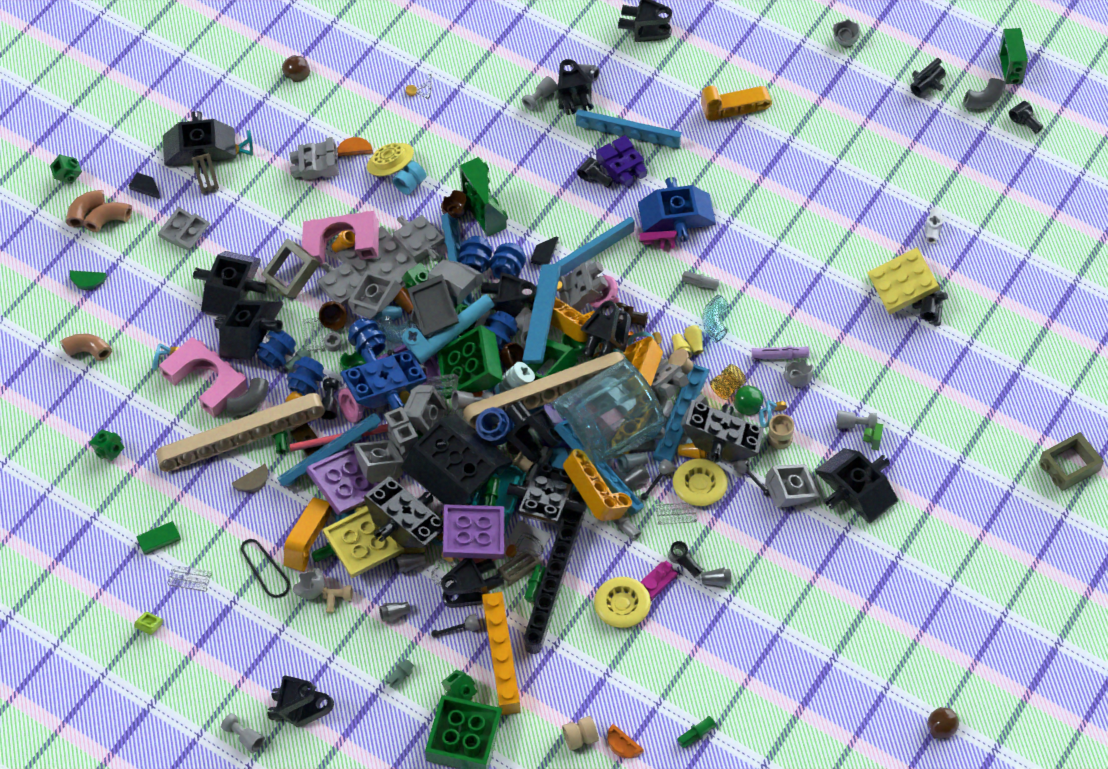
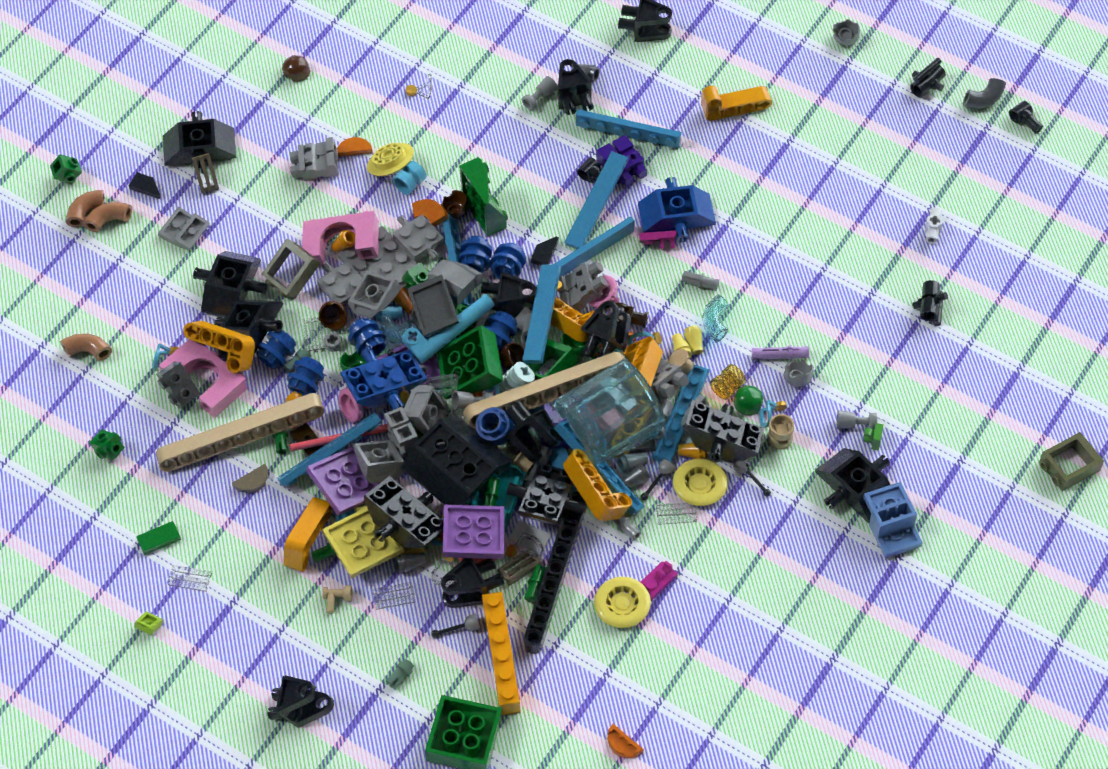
(87, 280): green tile -> none
(177, 384): none -> dark grey brick
(239, 346): none -> light orange beam
(248, 140): teal piece -> none
(248, 737): light grey piece -> none
(250, 400): dark grey cylinder -> none
(257, 575): black piece -> none
(310, 584): light grey hair -> none
(329, 402): black piece -> none
(392, 611): flat silver cone -> none
(396, 598): none -> clear tile
(430, 210): none -> orange tile
(459, 686): green brick -> none
(580, 733): tan wheel -> none
(596, 200): none -> dark azure tile
(684, 560): black pin -> none
(696, 732): green axle -> none
(717, 577): flat silver cone -> none
(791, 485): light grey slope -> none
(893, 520): none -> medium blue bracket
(903, 280): light yellow plate -> none
(943, 723): reddish brown hair -> none
(1013, 56): green window -> none

